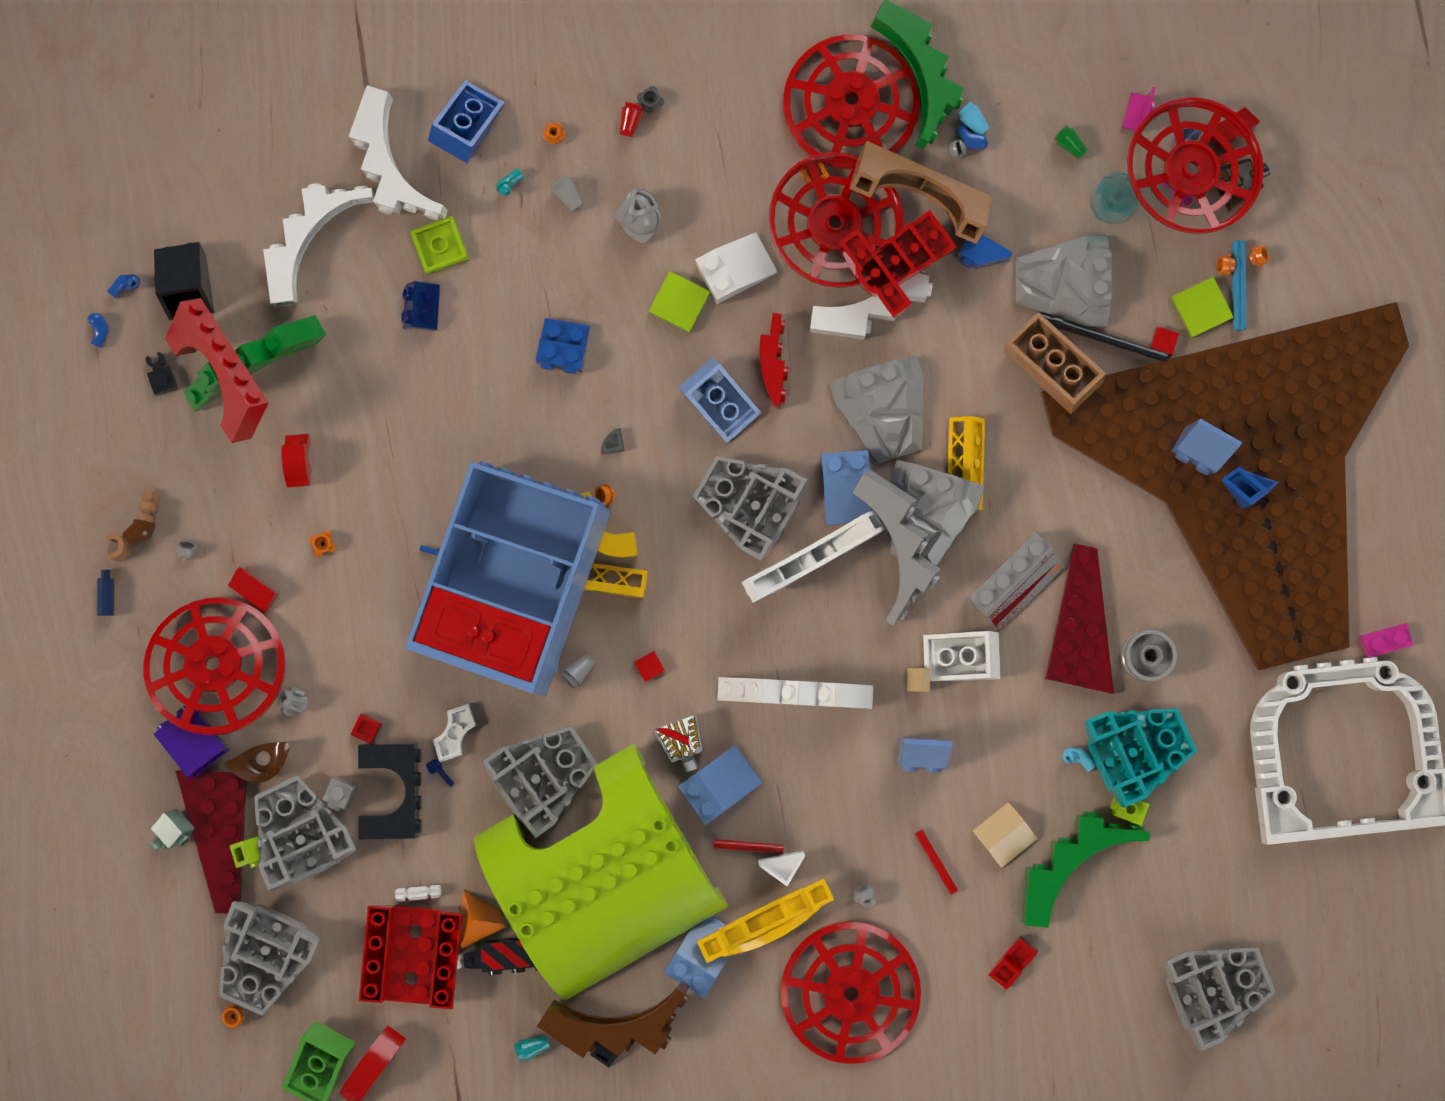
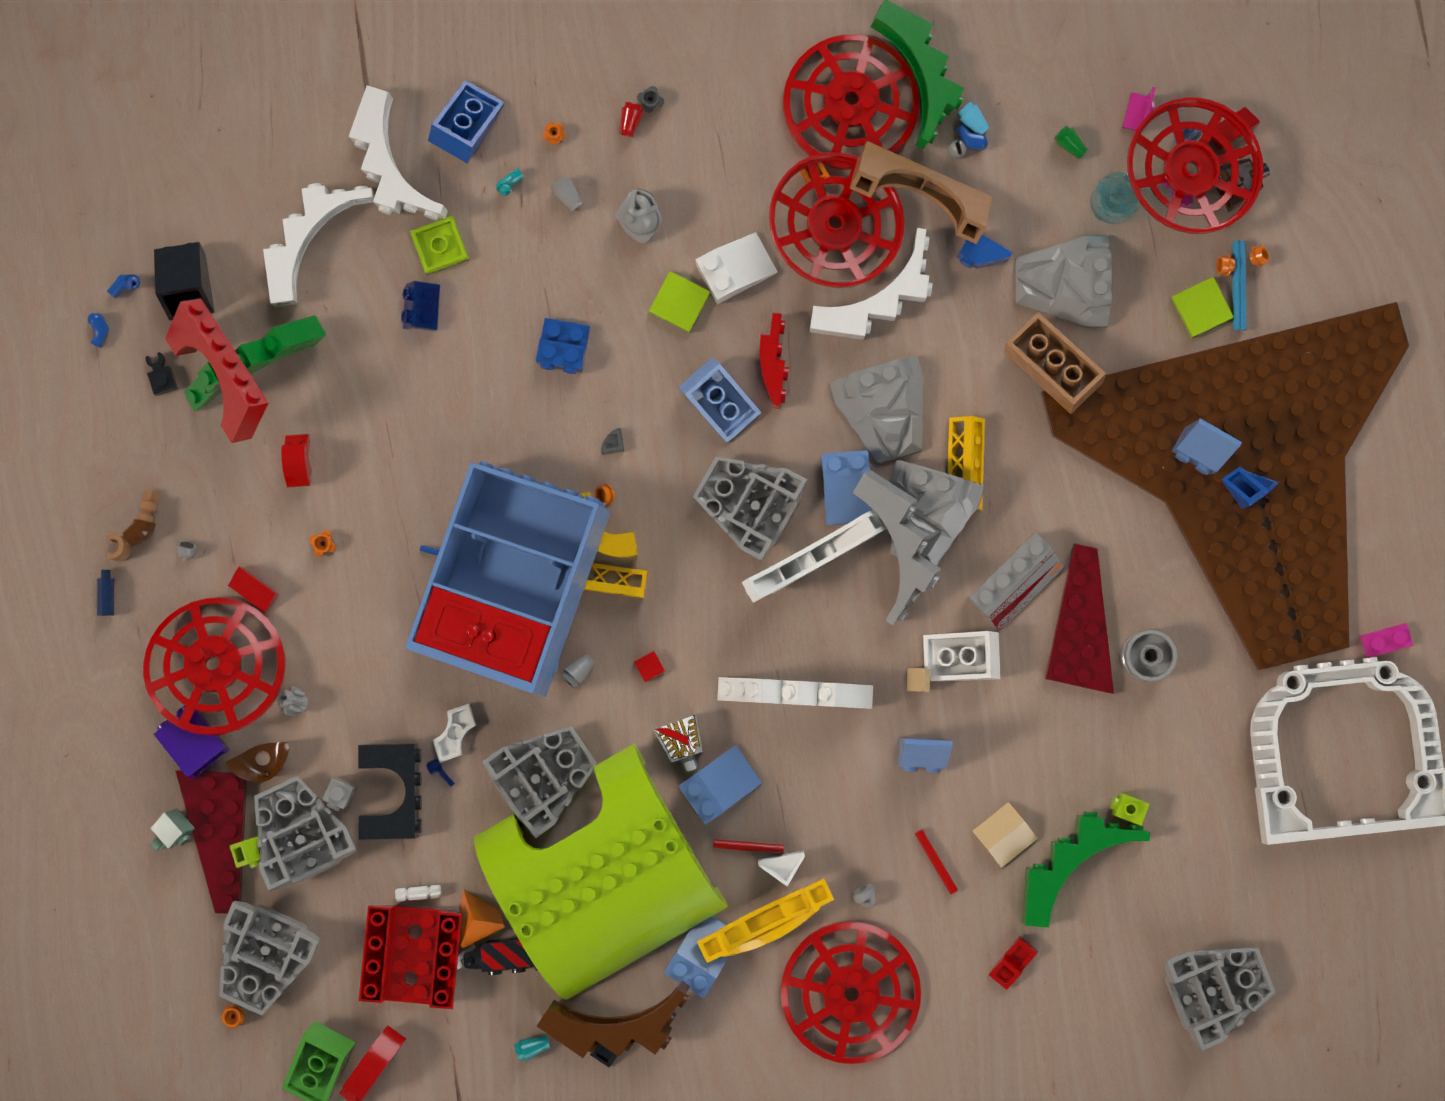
(366, 728): red tile -> none
(897, 259): red slope -> none
(1059, 323): black bar -> none
(1078, 755): medium azure arm -> none
(1138, 750): teal wedge -> none
(1164, 340): red tile -> none

